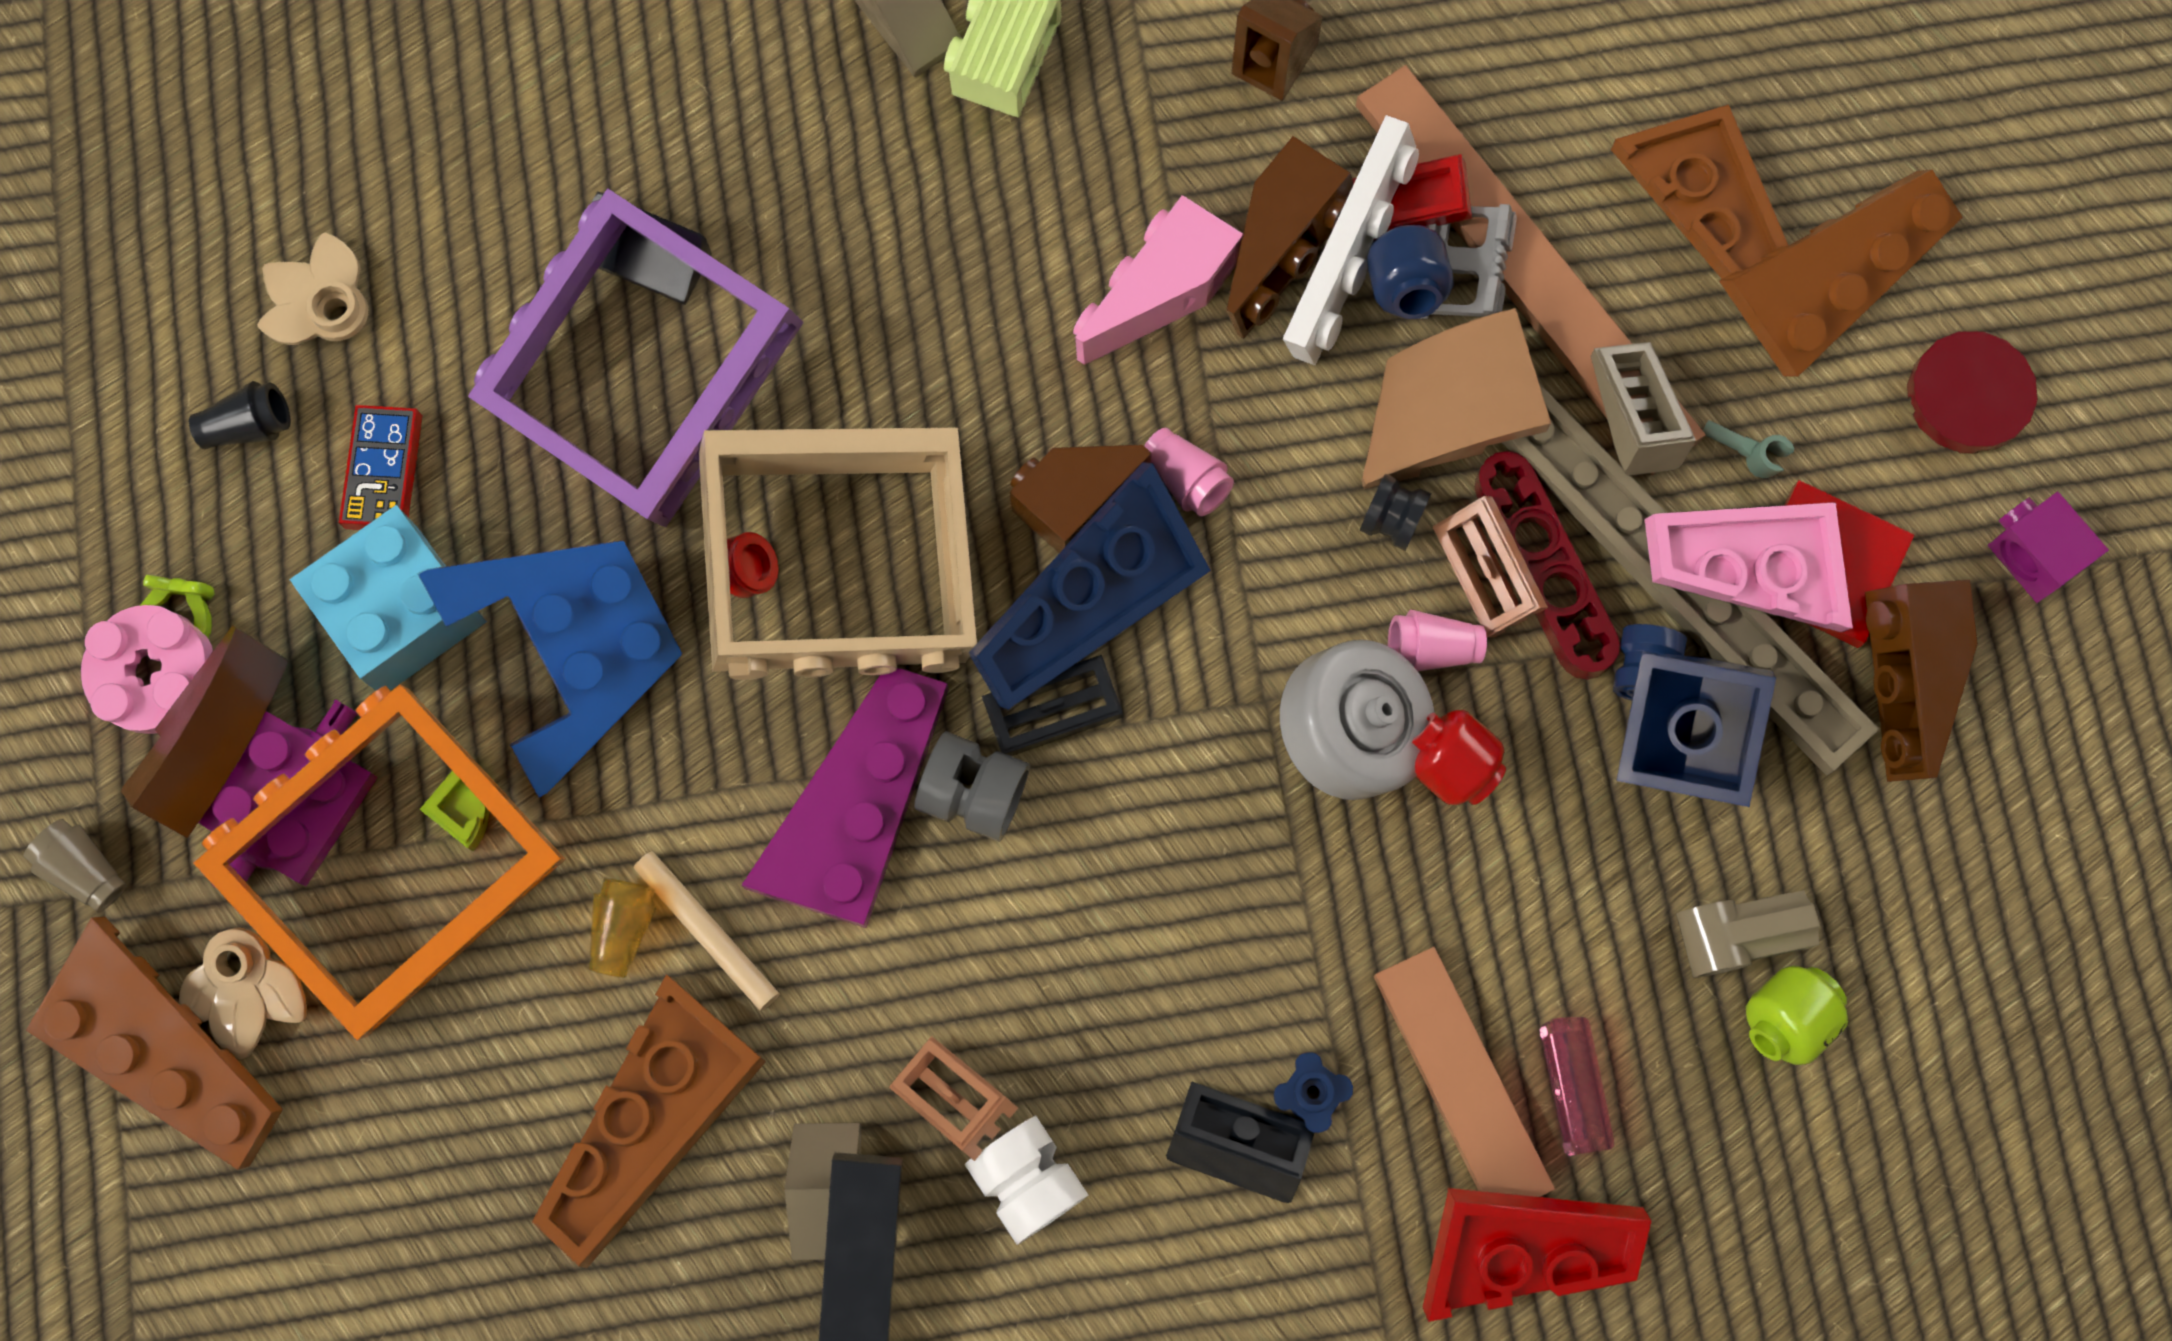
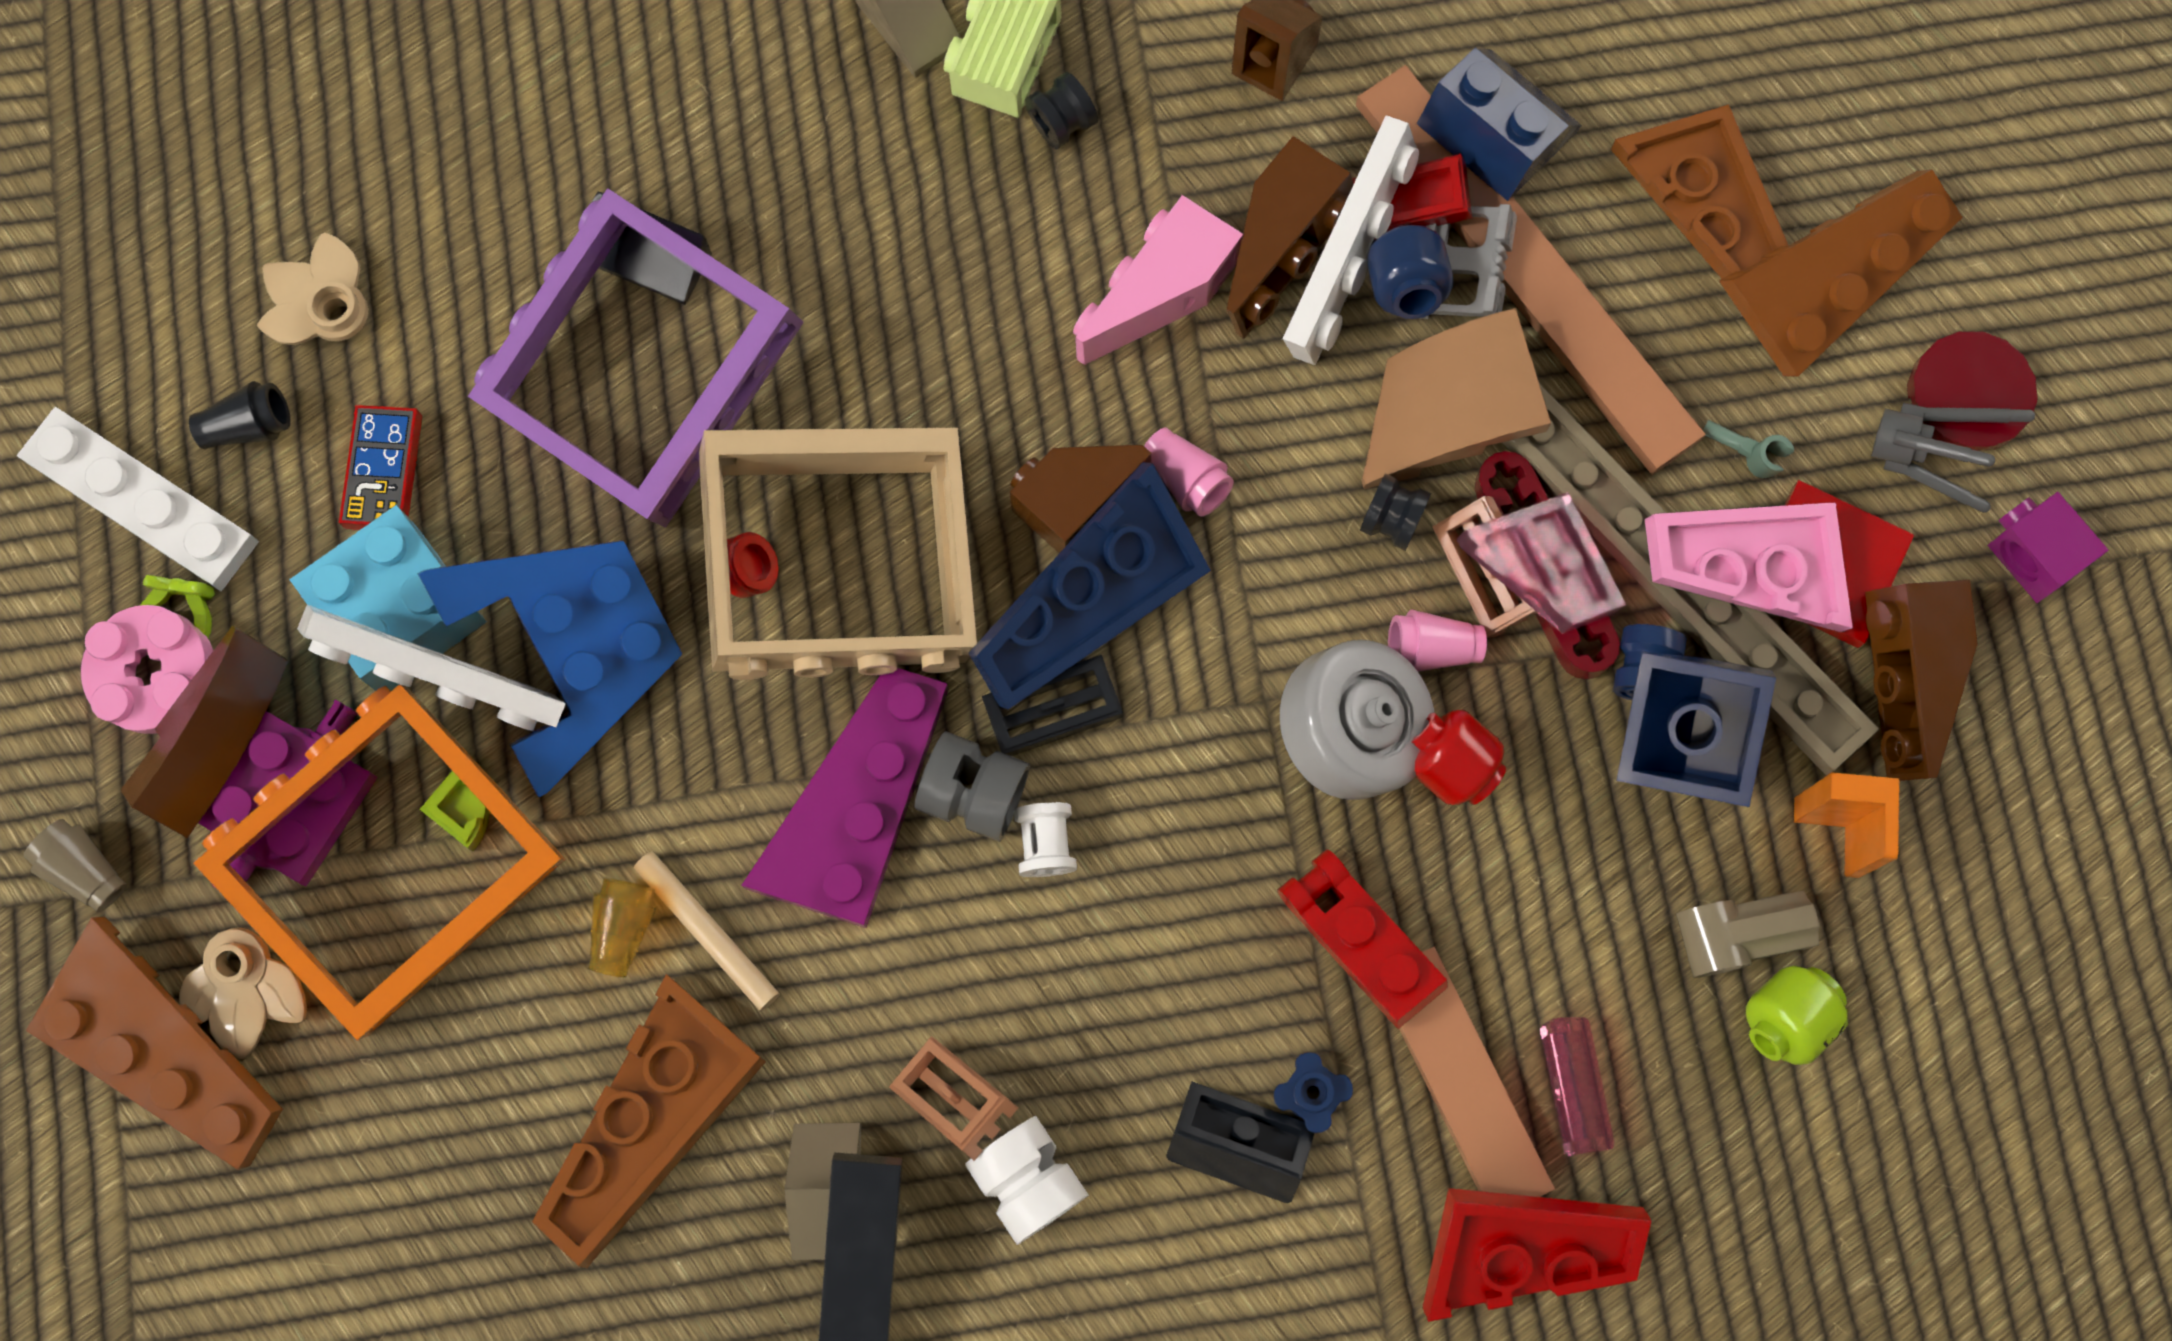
(138, 498): none -> white plate
(402, 661): none -> white plate
(1045, 839): none -> white bush
(1061, 110): none -> black wheel
(1364, 940): none -> red plate
(1496, 121): none -> dark blue slope
(1547, 562): none -> clear pink wing
(1639, 445): dark tan slope -> none
(1867, 811): none -> orange panel
(1906, 438): none -> dark grey plant

